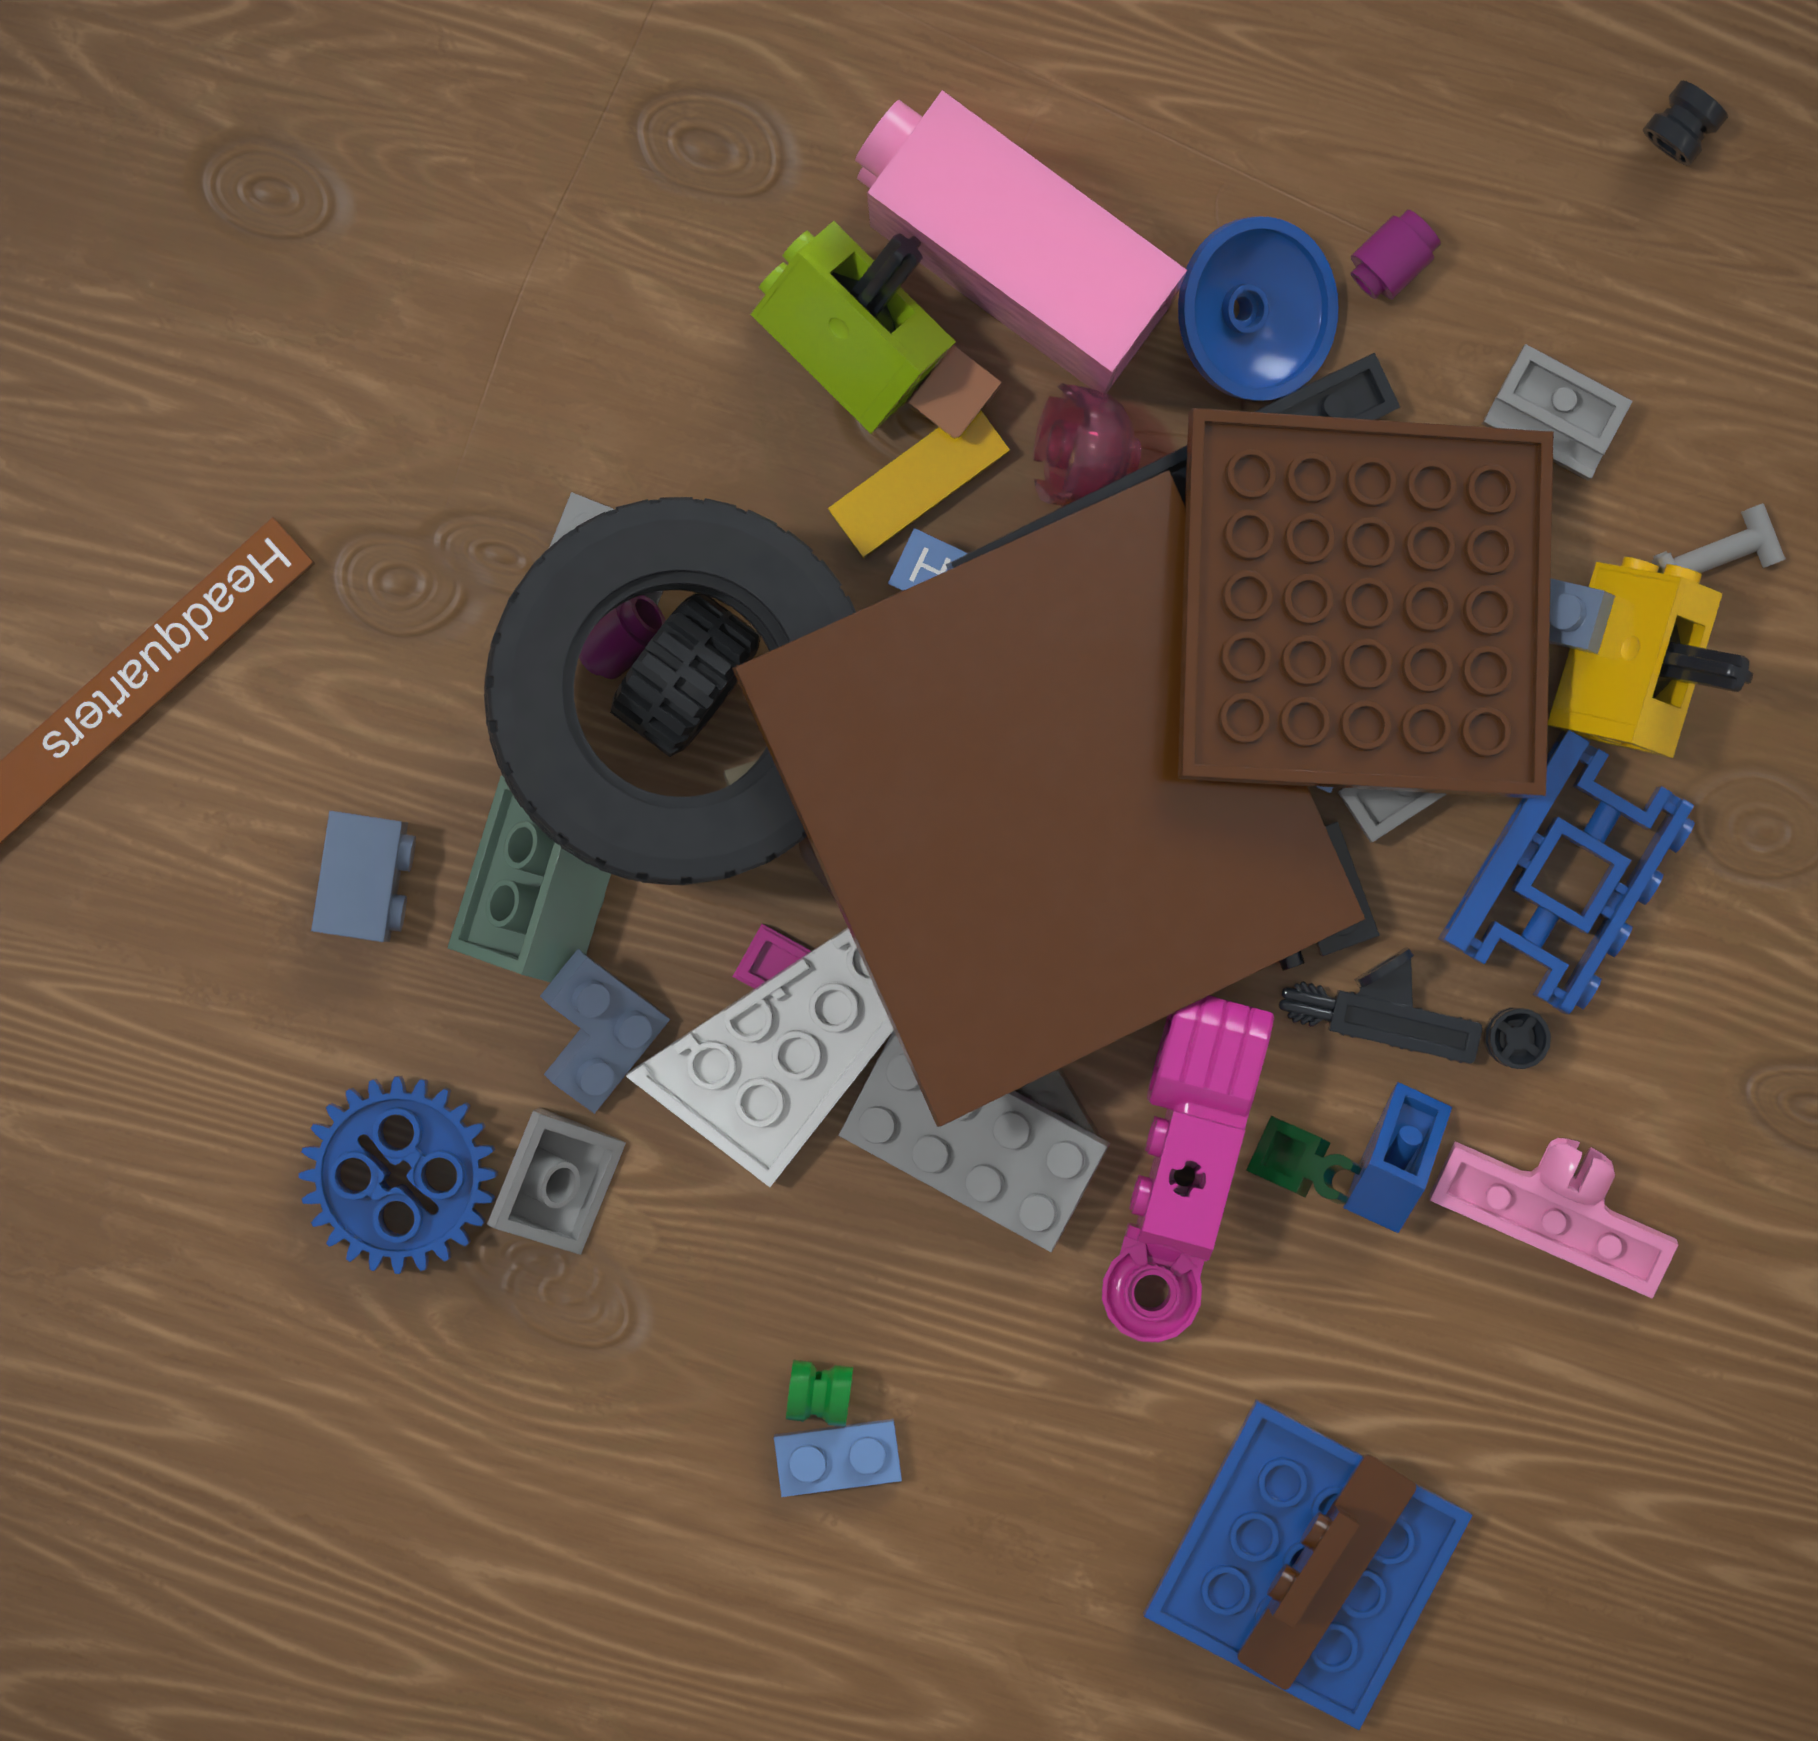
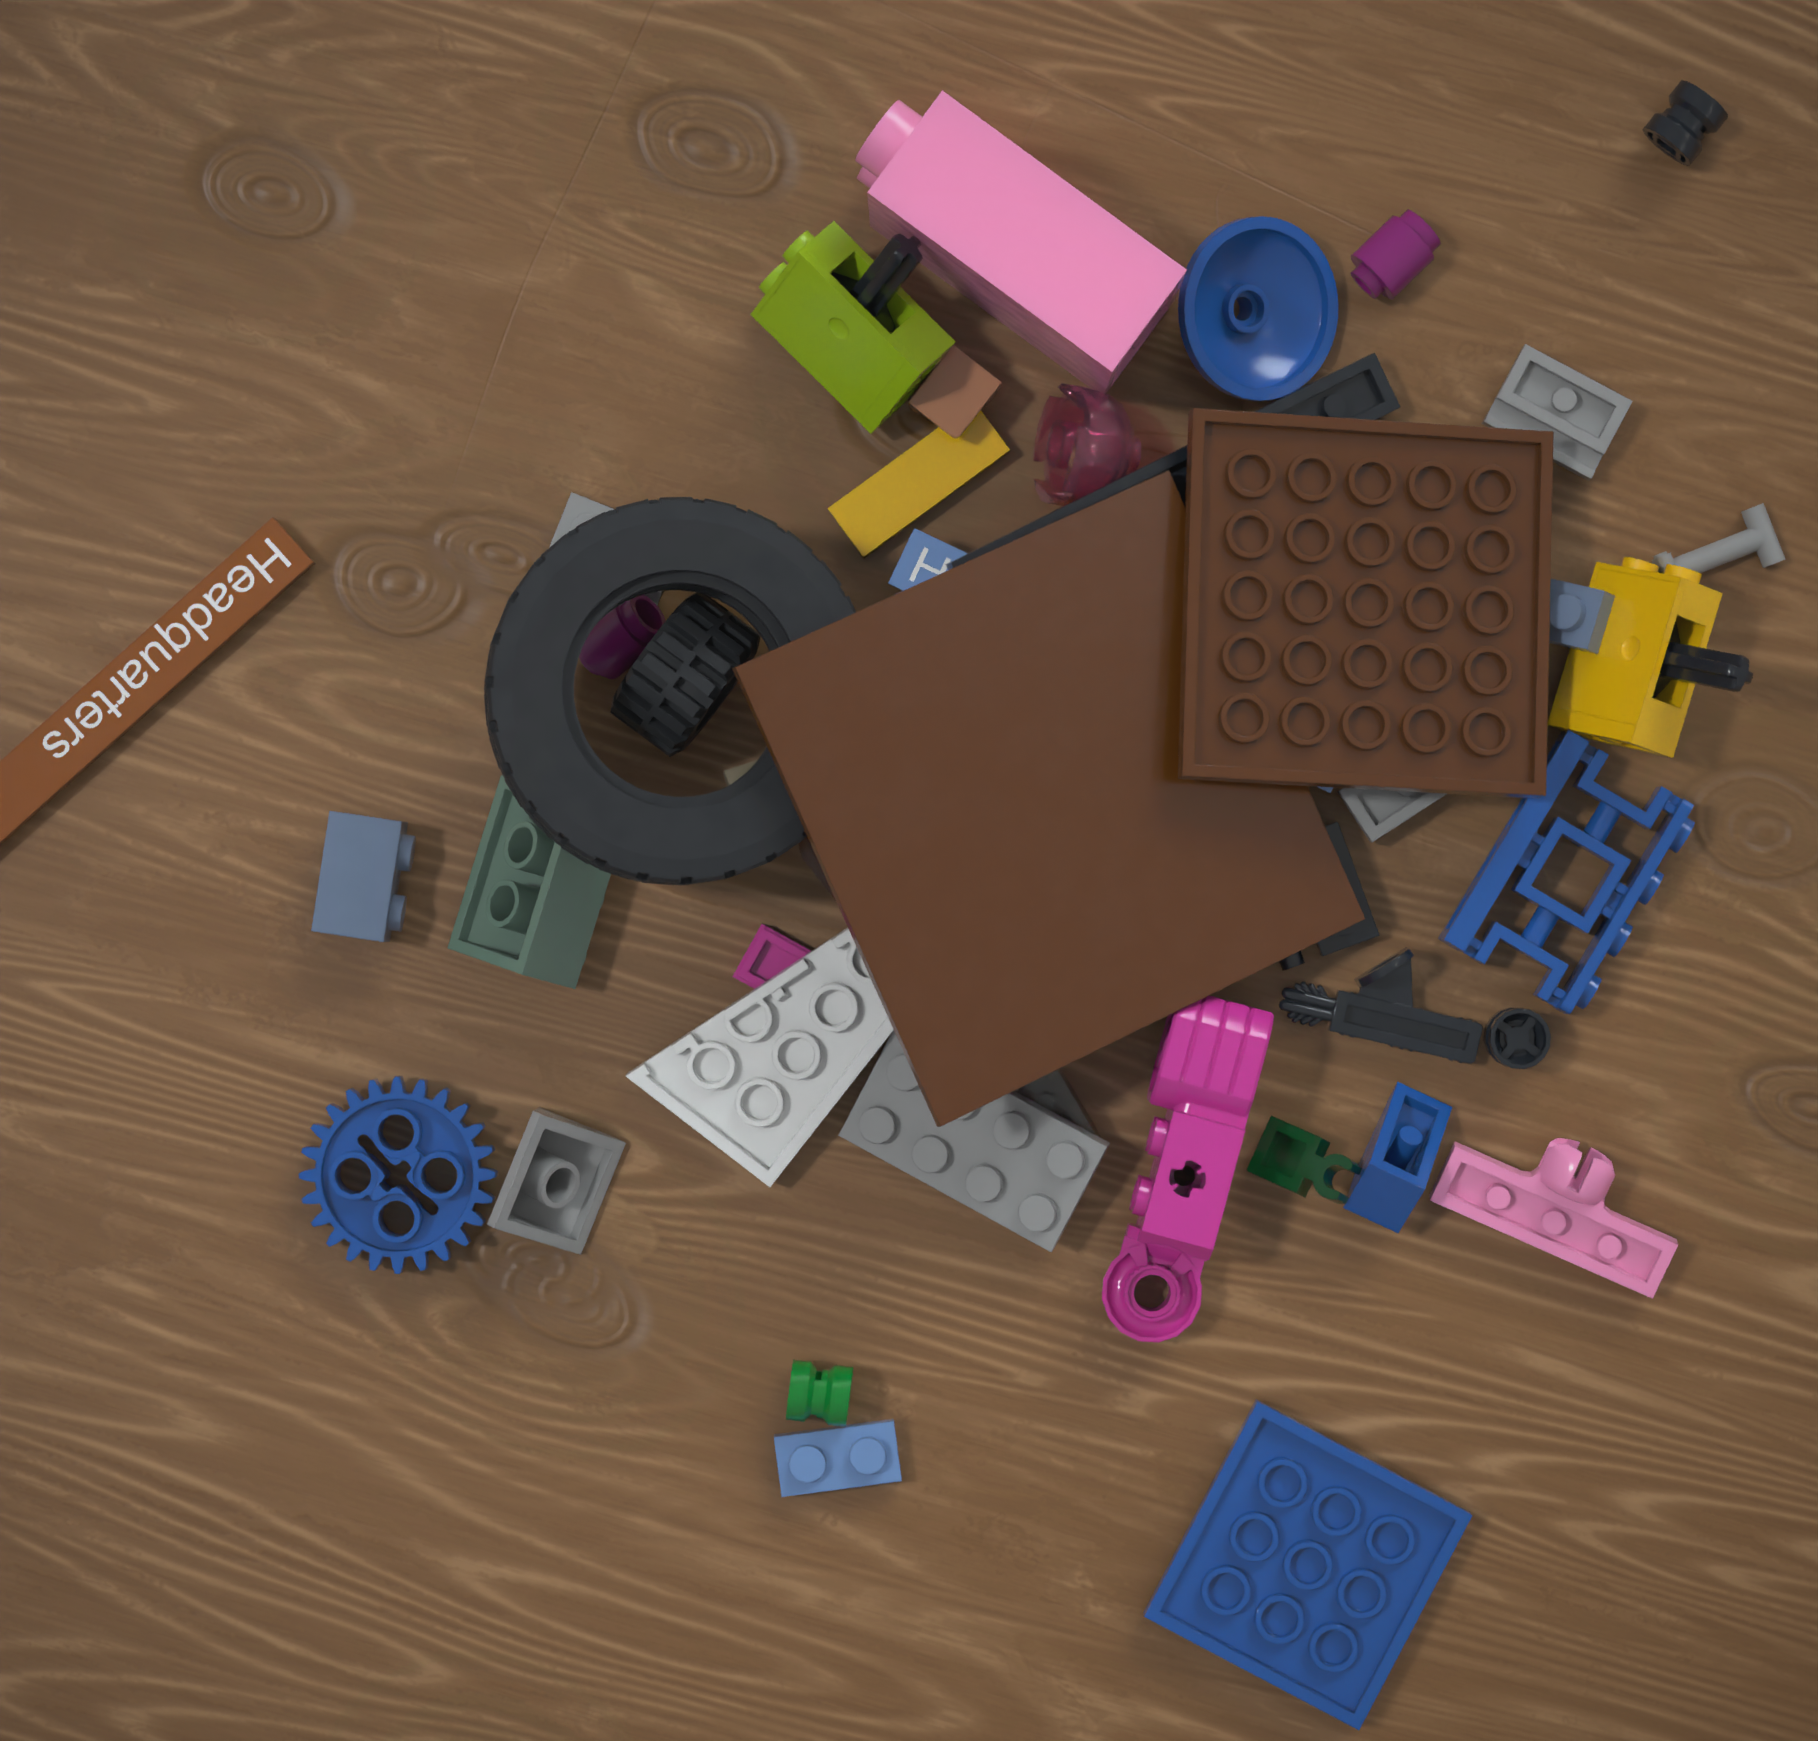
(613, 1032): sand blue plate -> none
(1326, 1571): reddish brown bracket -> none

